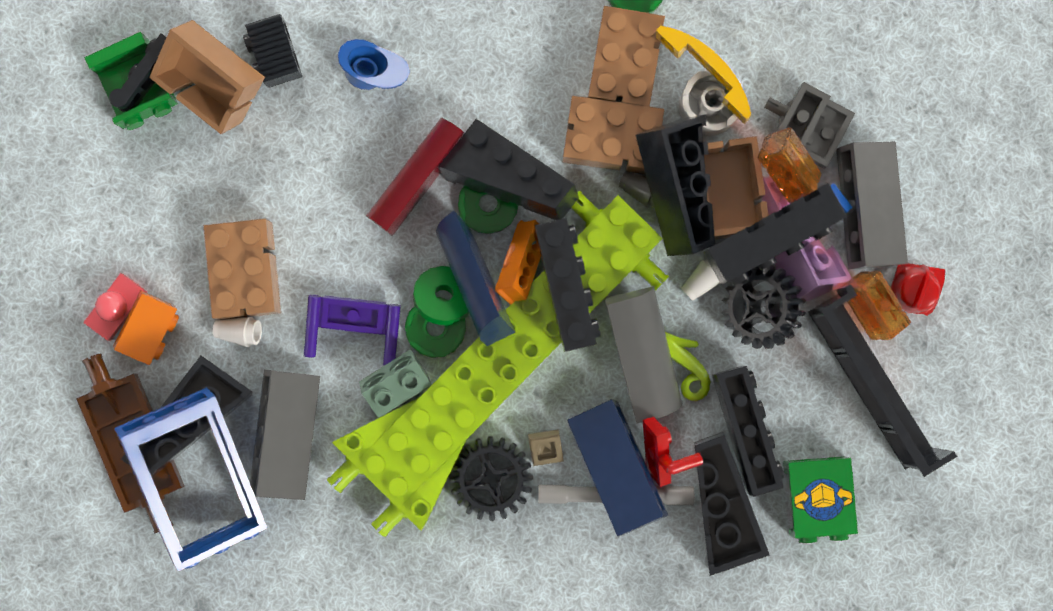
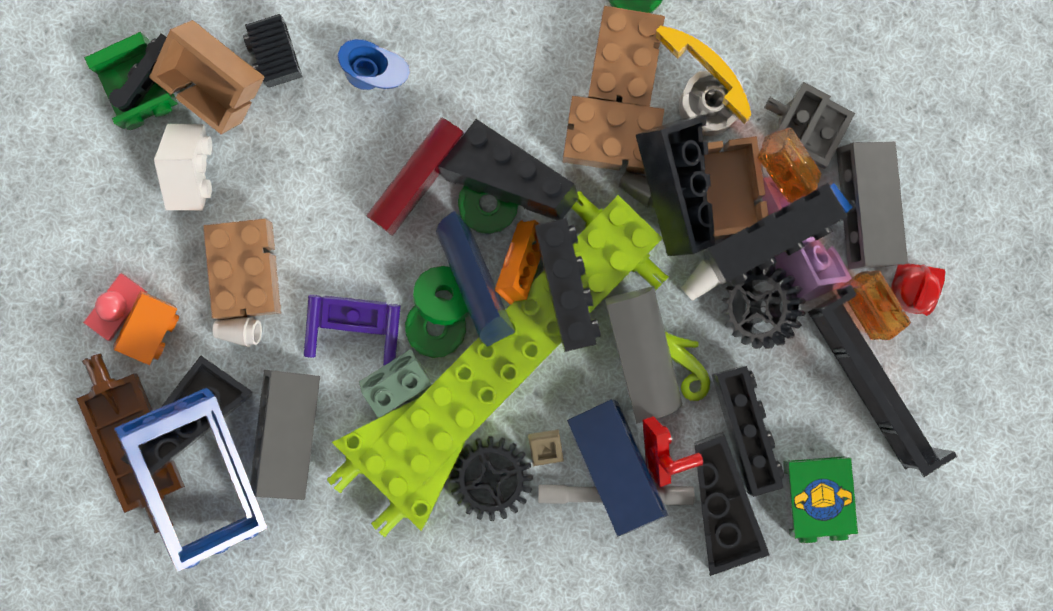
(183, 165): none -> white brick

